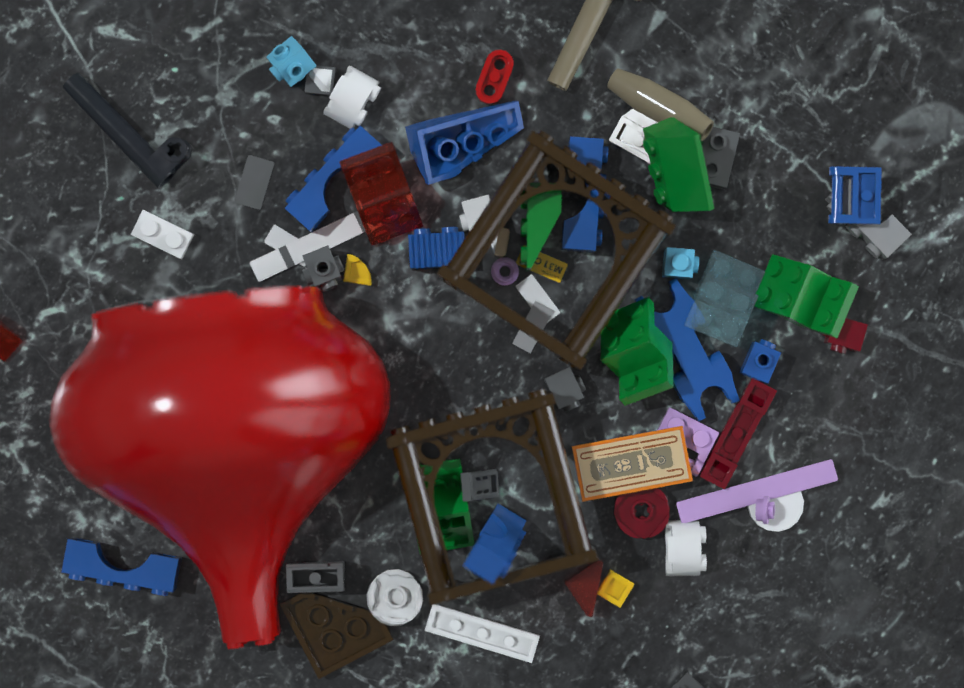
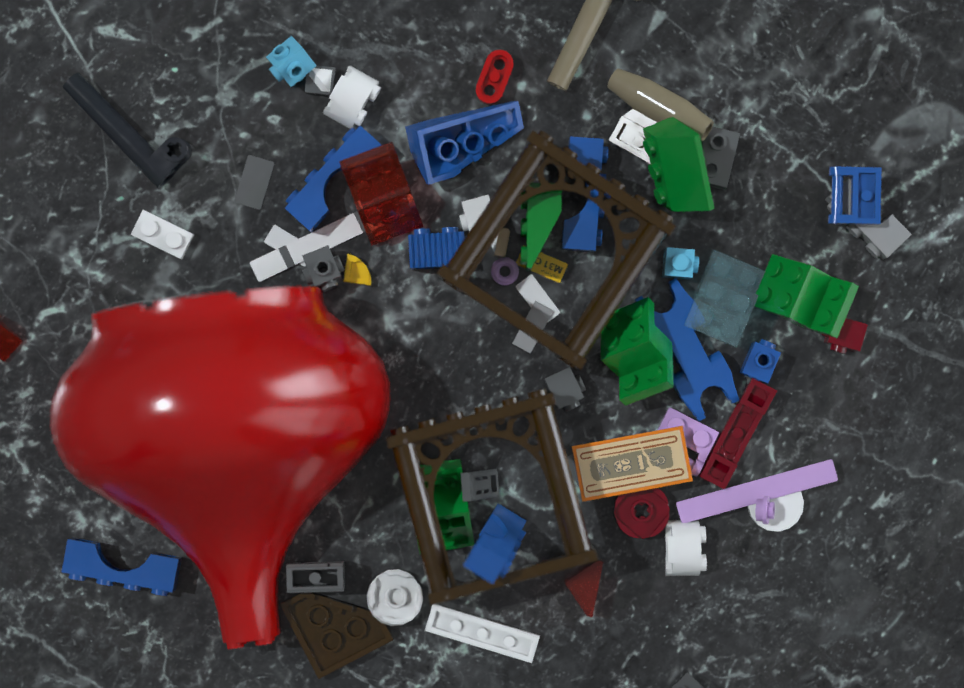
(615, 588): yellow tile -> none

